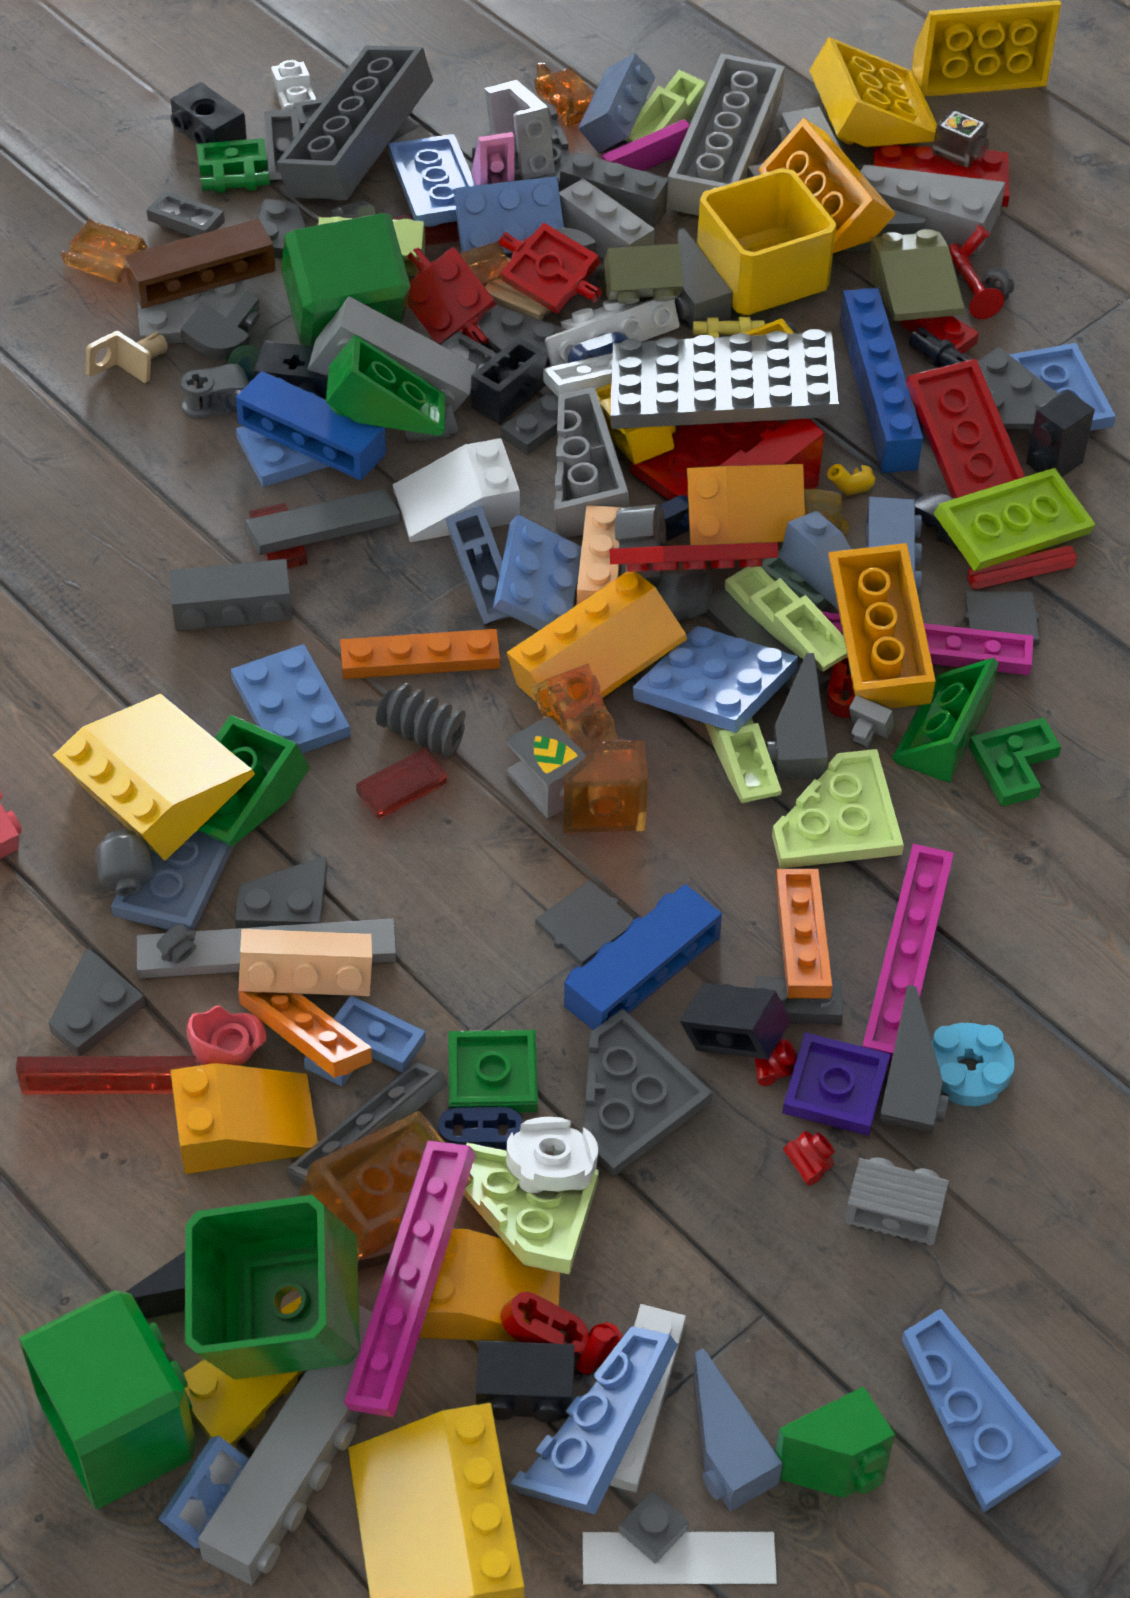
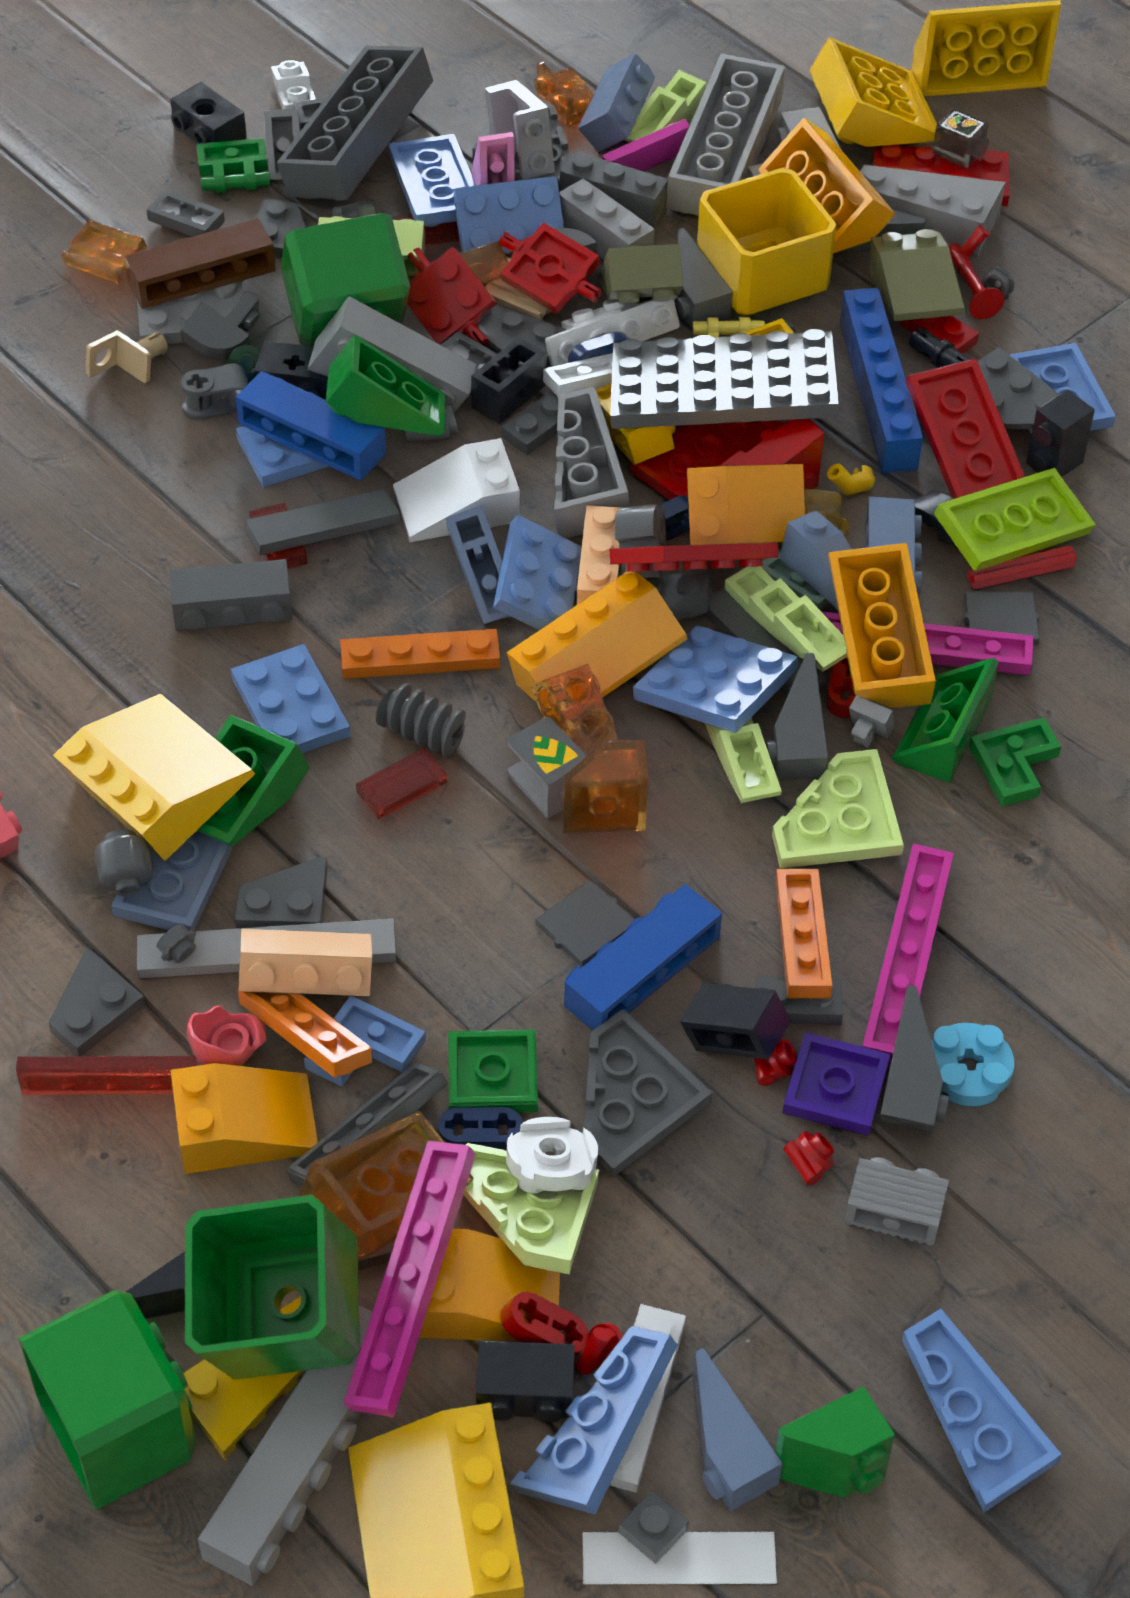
(203, 1490): medium blue piece -> none

